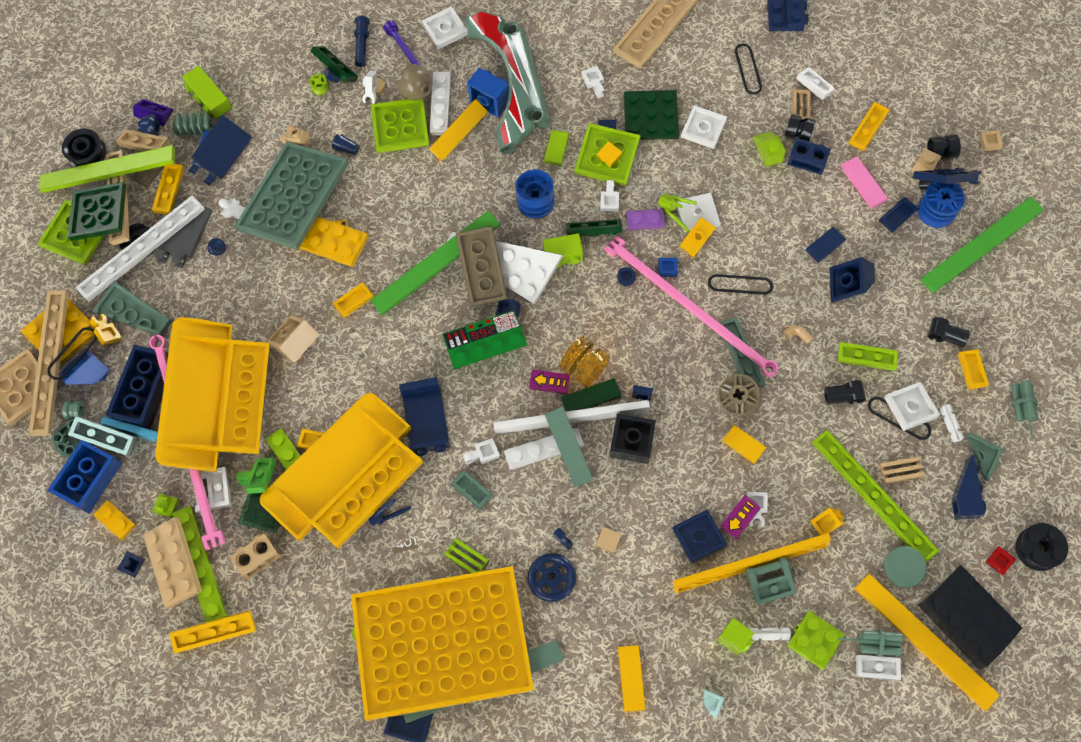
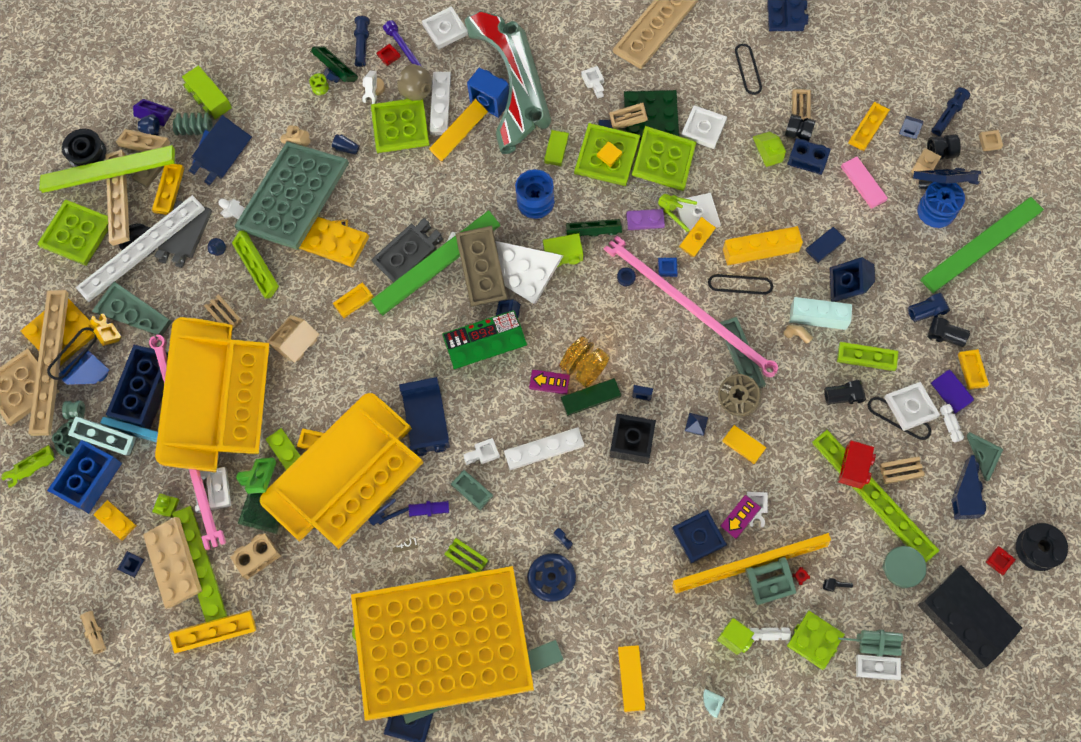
(29, 465): none -> lime plate
(93, 632): none -> tan pin
(97, 211): dark green plate -> none
(214, 303): none -> tan tile
(255, 264): none -> lime plate
(388, 54): none -> red tile
(407, 250): none -> dark grey tile
(428, 508): none -> dark purple pin
(568, 446): sand green tile -> none
(573, 416): white tile -> none
(608, 540): tan tile -> none
(609, 199): white plate -> none
(628, 118): none -> tan tile
(664, 158): none -> lime plate
(696, 424): none -> dark blue slope
(762, 245): none -> yellow brick
(801, 576): none -> red piece
(815, 83): white plate -> none
(820, 313): none -> light aqua brick
(828, 521): yellow bracket -> none
(831, 583): none -> black hand
(857, 464): none -> red brick
(898, 214): dark blue tile -> none
(911, 127): none -> tile
(927, 642): yellow tile -> none
(930, 307): none -> dark blue piece
(952, 391): none -> dark purple slope
(953, 105): none -> dark blue pin
(1025, 403): sand green piece -> none

